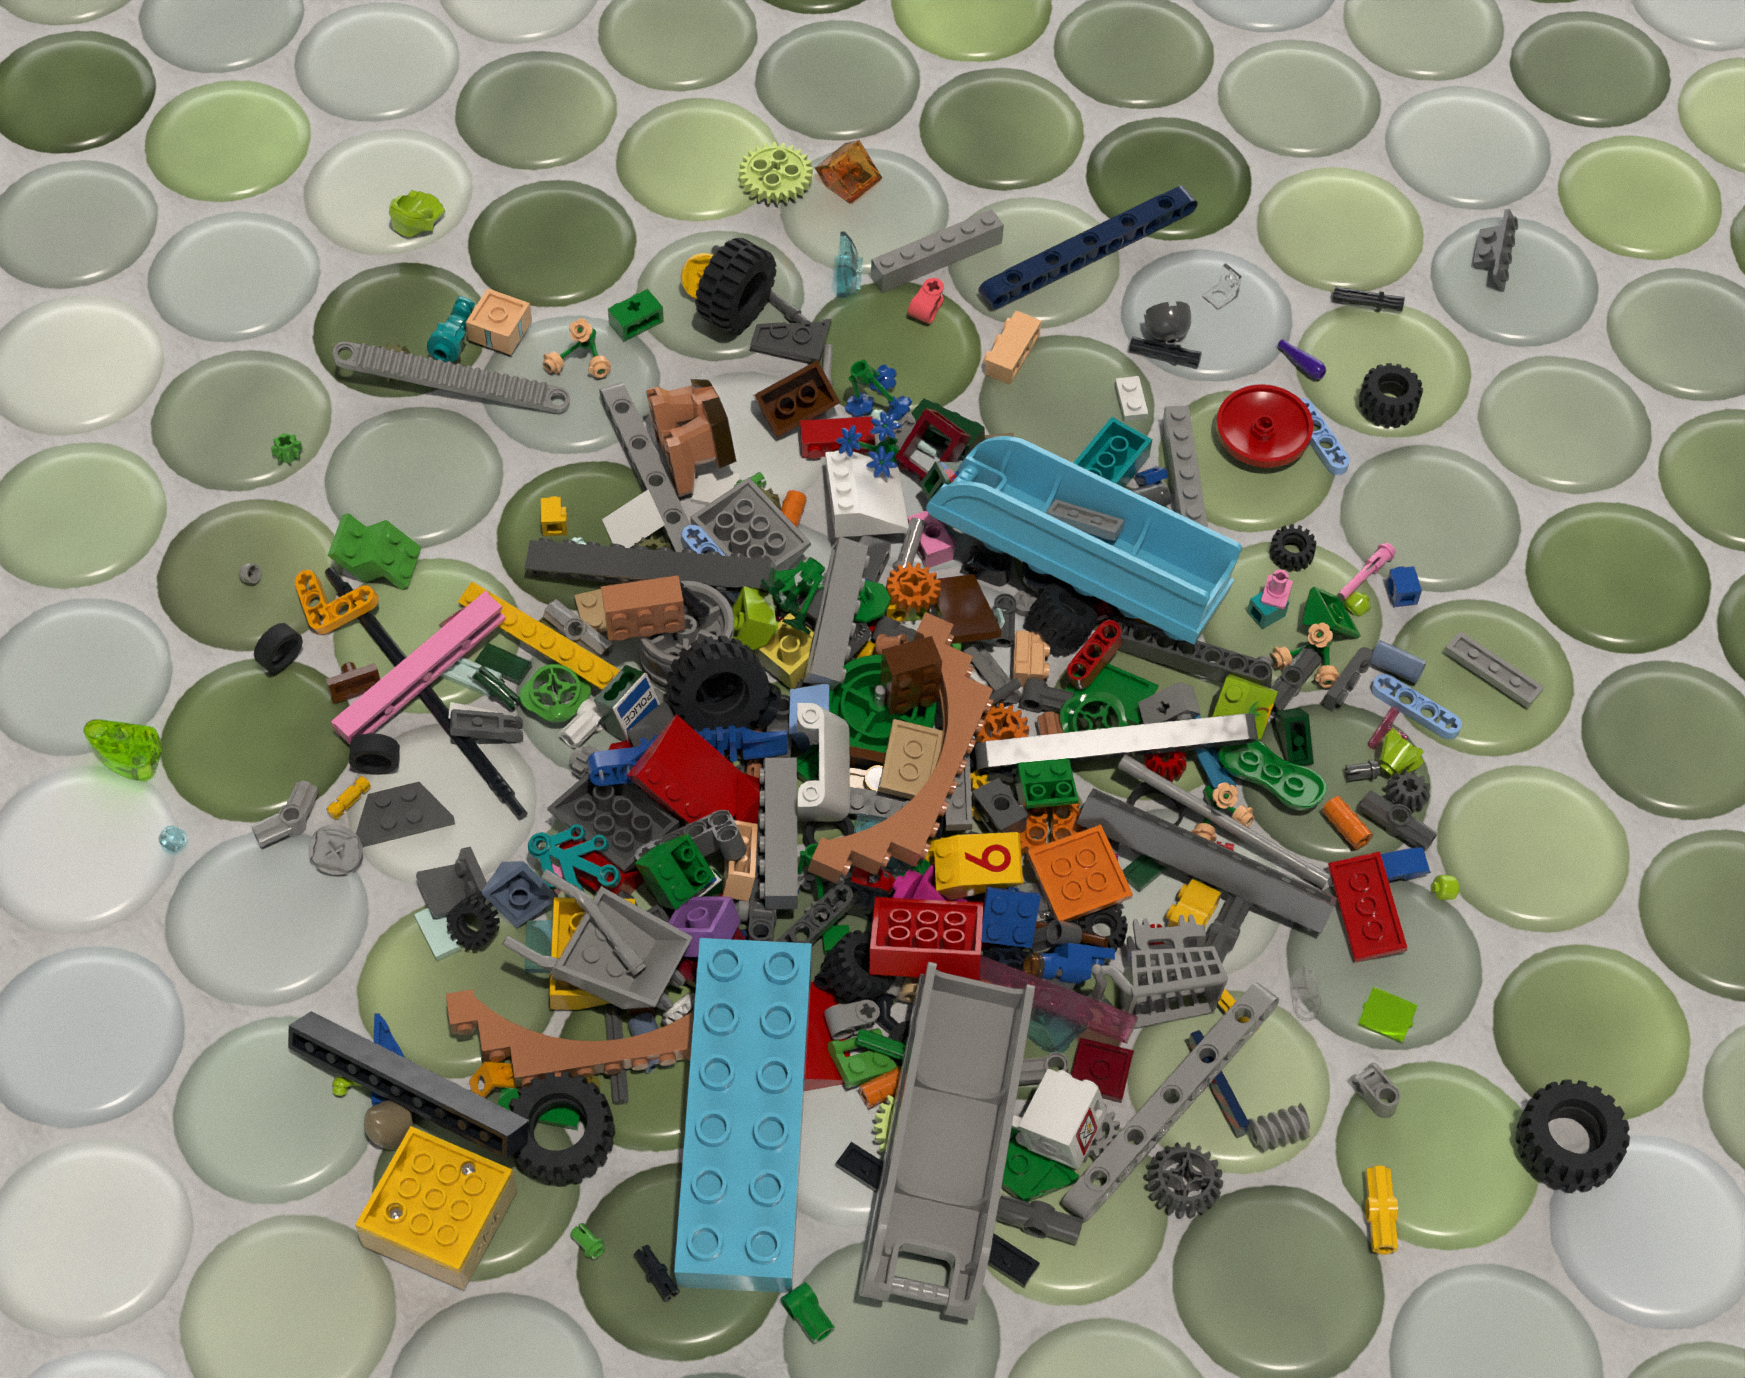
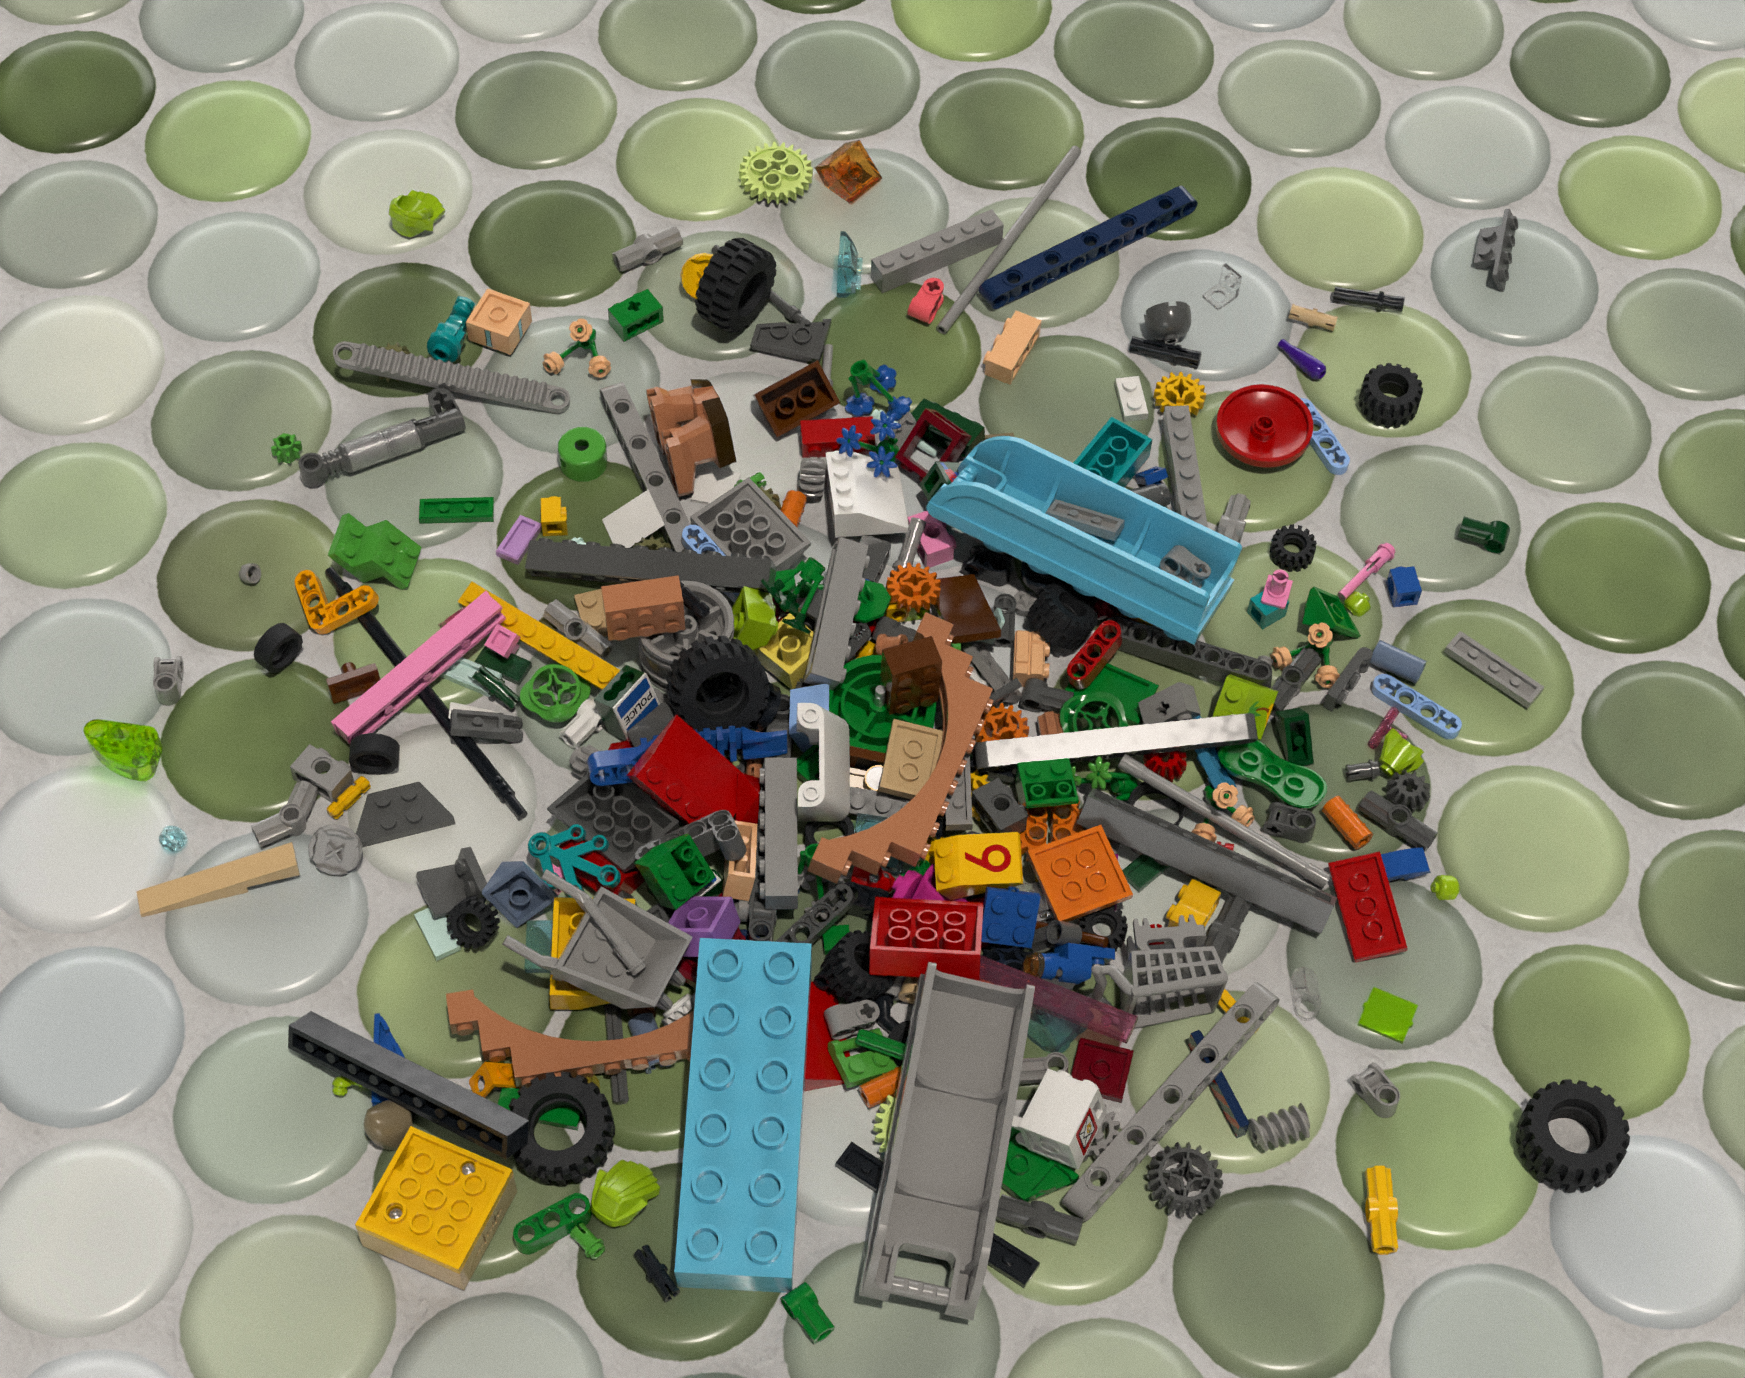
(168, 679): none -> light grey piece
(219, 881): none -> tan slope
(313, 762): none -> light grey brick
(387, 442): none -> piece
(456, 510): none -> green tile
(503, 641): none -> bright pink tile
(517, 540): none -> lavender tile
(545, 1235): none -> green beam
(584, 464): none -> bright green piece
(622, 1192): none -> lime hair
(647, 249): none -> light grey piece
(812, 477): none -> light grey gear
(1008, 240): none -> light grey piece
(1120, 783): none -> plant
(1180, 392): none -> yellow gear
(1185, 565): none -> light grey piece
(1233, 522): none -> light grey piece
(1289, 822): none -> dark grey piece
(1313, 317): none -> tan pin
(1491, 535): none -> dark green piece

